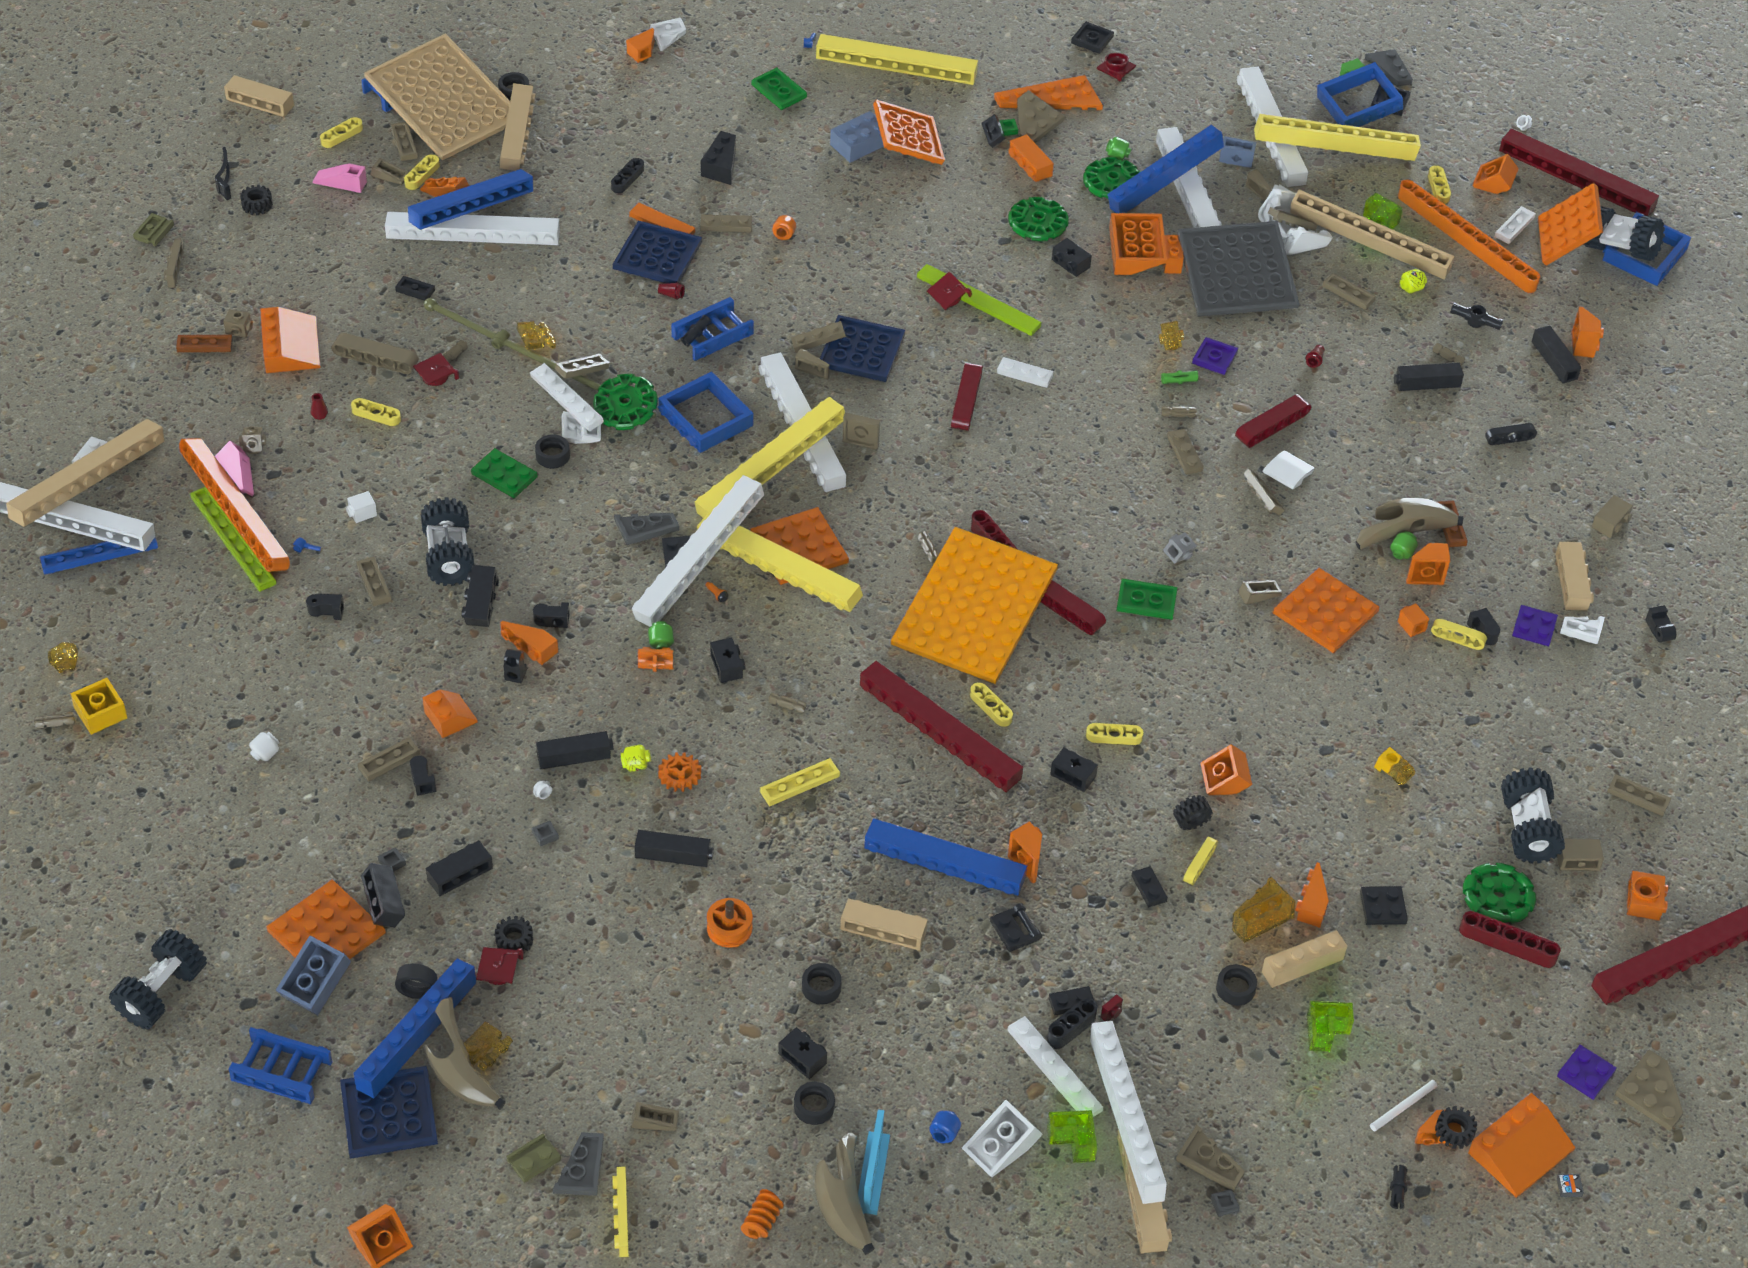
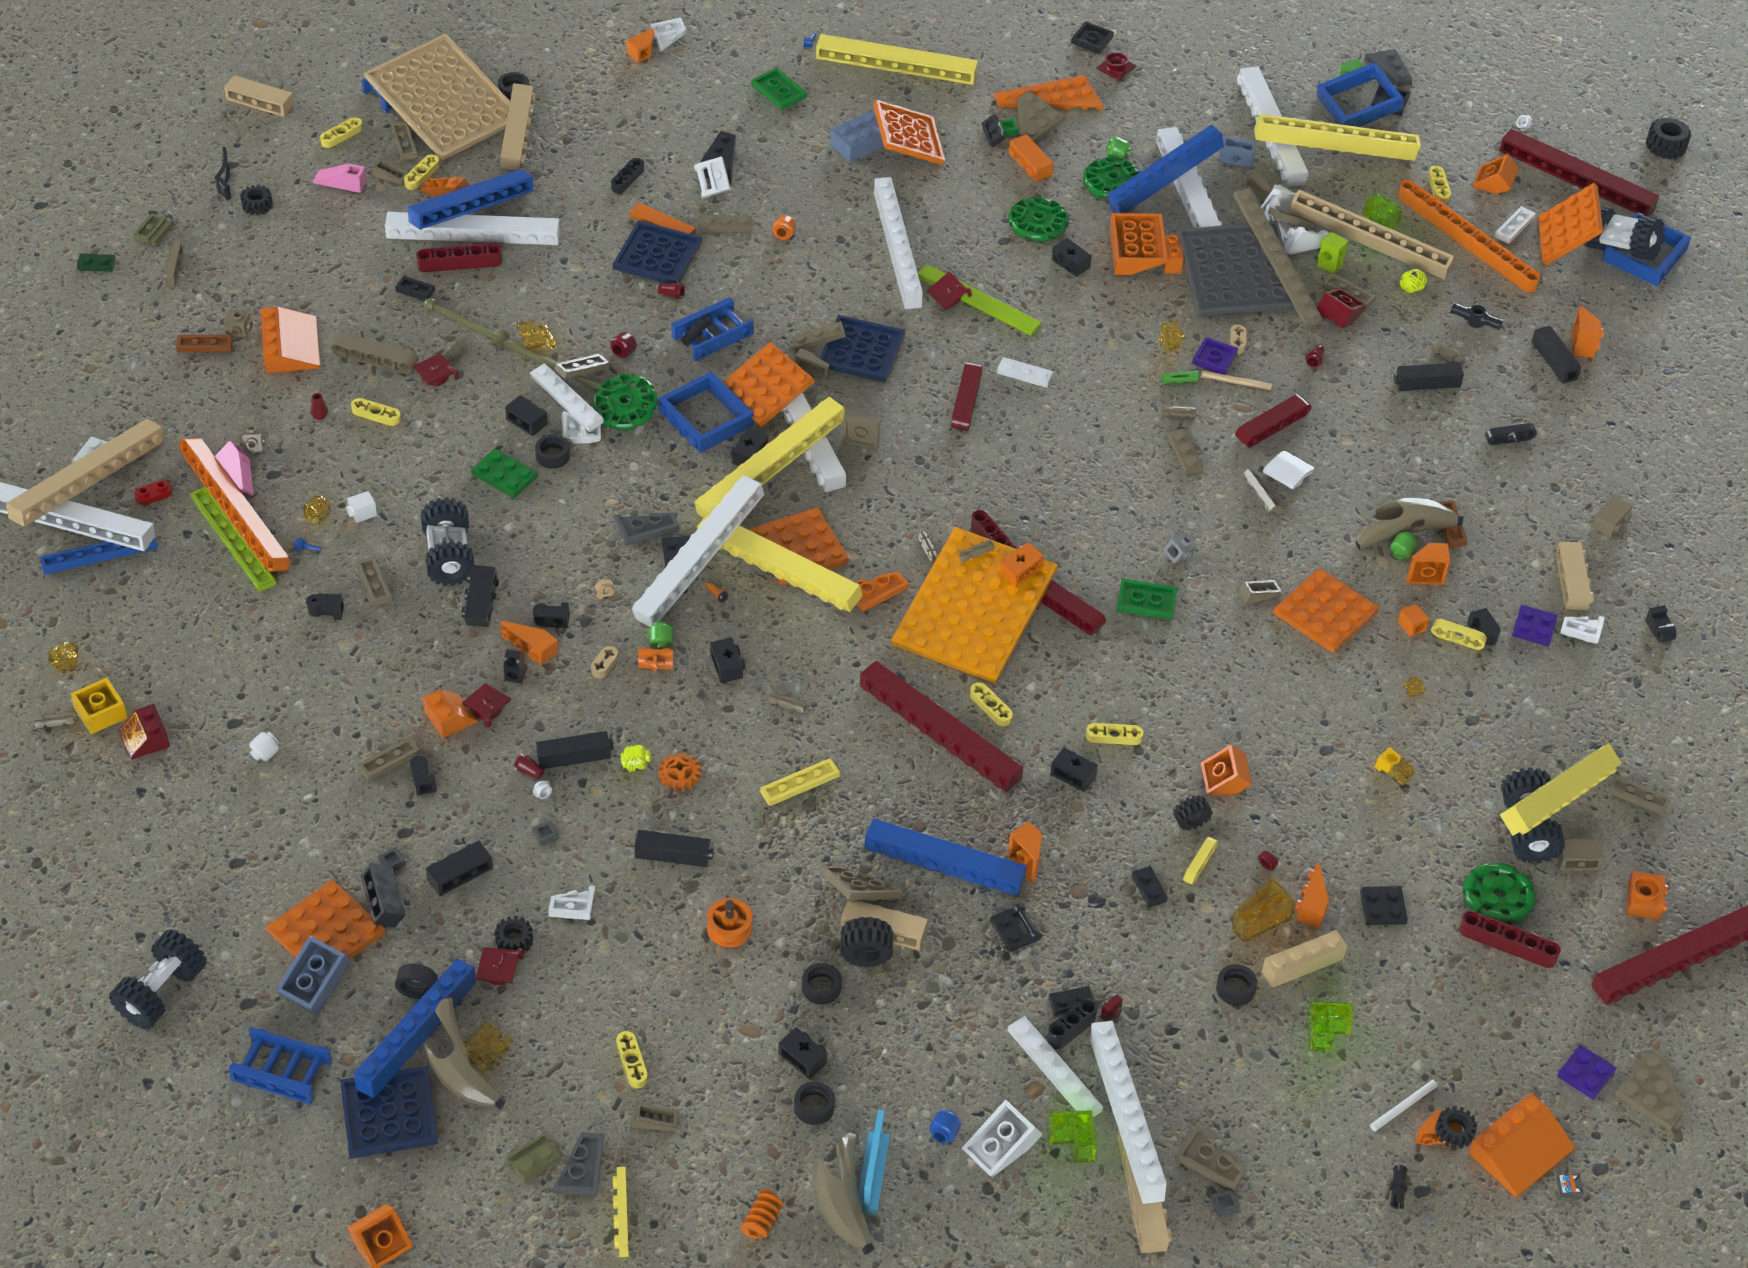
(96, 262): none -> dark green plate
(144, 732): none -> dark red slope
(153, 492): none -> red plate
(316, 509): none -> clear yellow head
(459, 257): none -> dark red beam
(486, 703): none -> dark red hat
(526, 415): none -> black brick
(528, 766): none -> dark red cone
(572, 904): none -> white wing
(601, 585): none -> tan plate
(607, 663): none -> tan beam
(623, 345): none -> dark red head
(631, 1067): none -> light yellow beam
(717, 175): none -> white plate
(749, 444): none -> black brick
(768, 383): none -> orange plate
(860, 886): none -> dark tan plate
(866, 942): none -> black tyre
(880, 589): none -> orange wing
(898, 243): none -> white brick
(976, 551): none -> dark tan axle
(1021, 564): none -> orange brick
(1234, 338): none -> tan beam
(1236, 380): none -> tan bar
(1268, 860): none -> dark red tile
(1277, 257): none -> dark tan plate
(1332, 252): none -> lime brick
(1340, 307): none -> dark red slope
(1414, 686): none -> clear yellow plate
(1561, 790): none -> light yellow brick
(1668, 138): none -> black tyre

